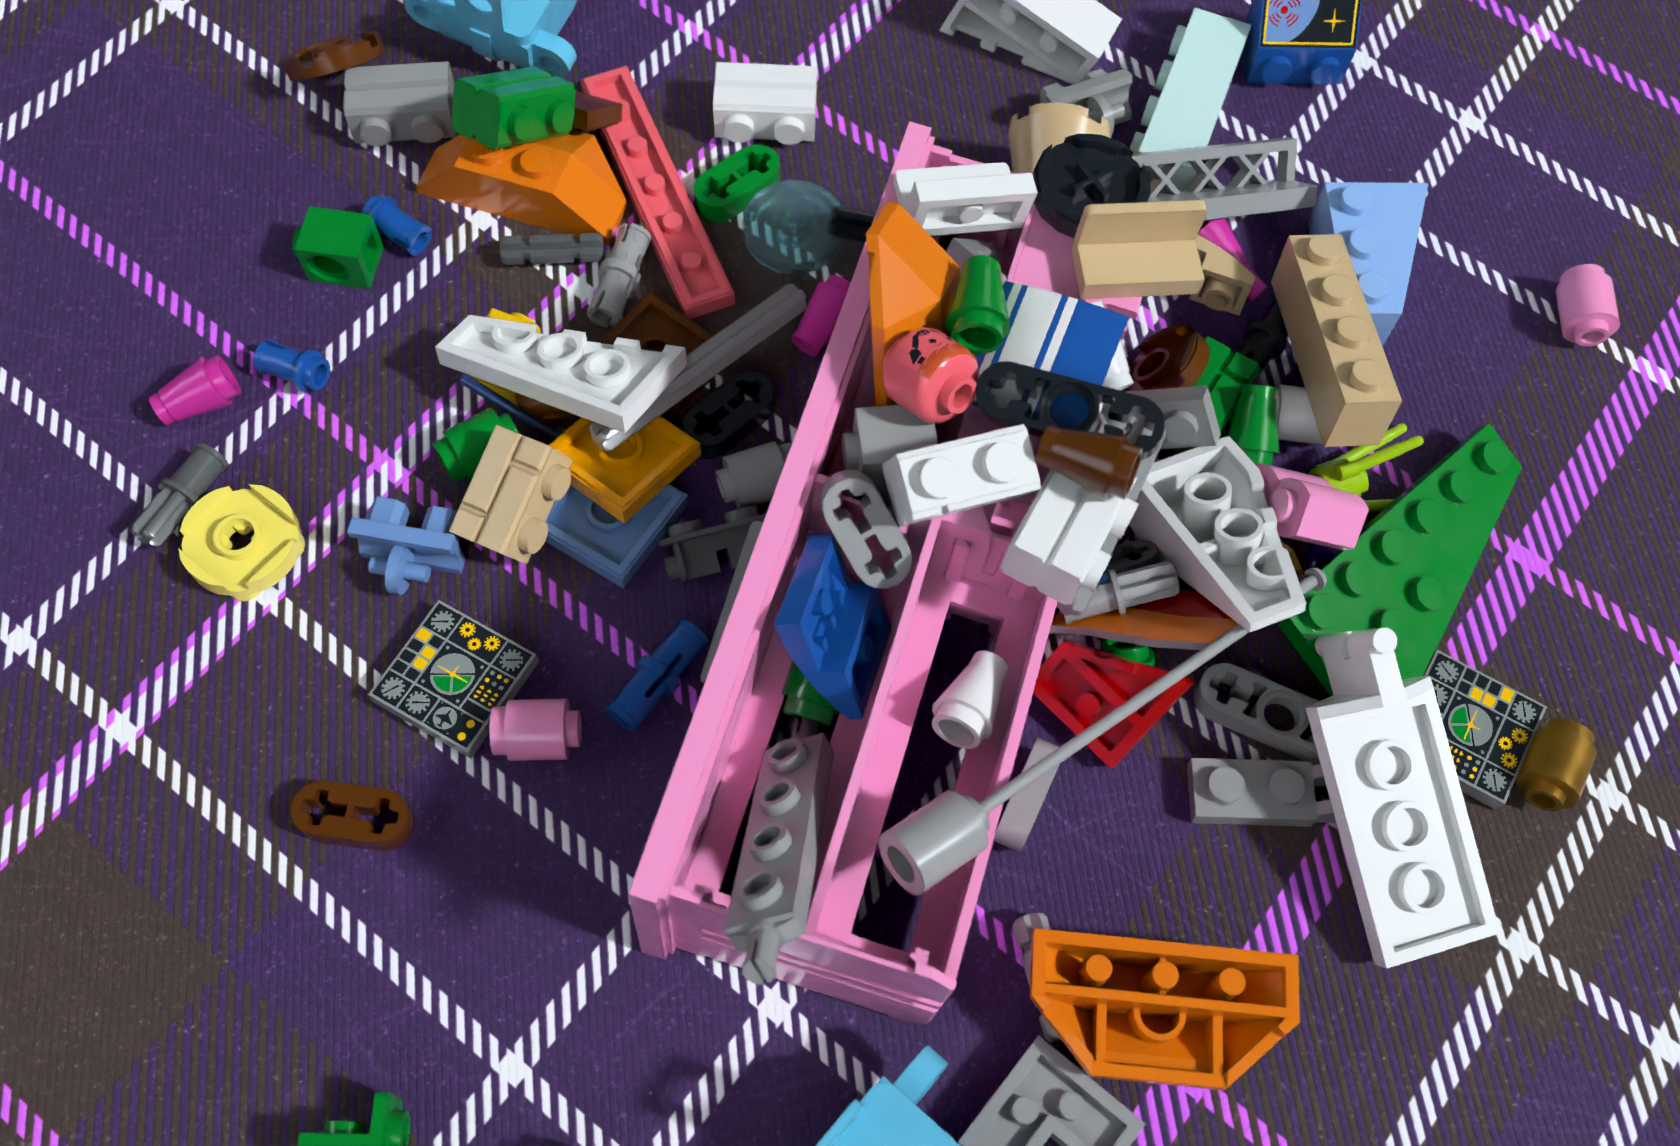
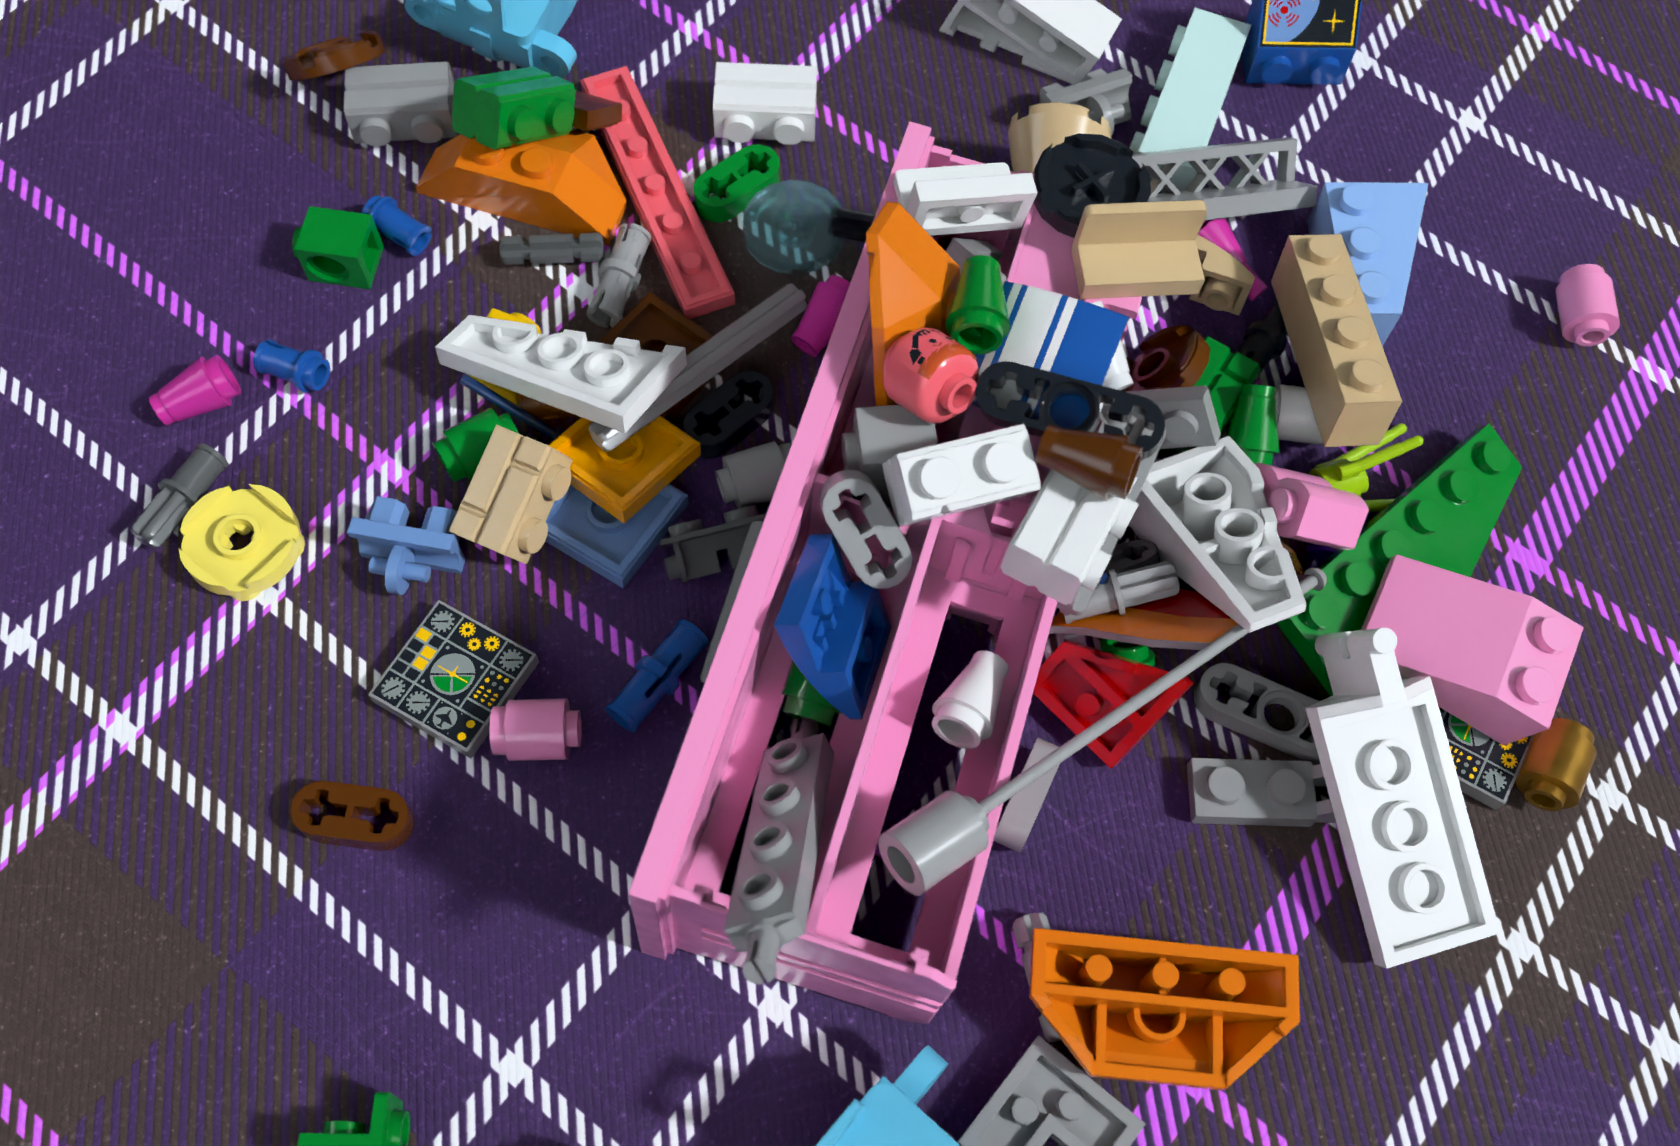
(1488, 649): none -> bright pink slope

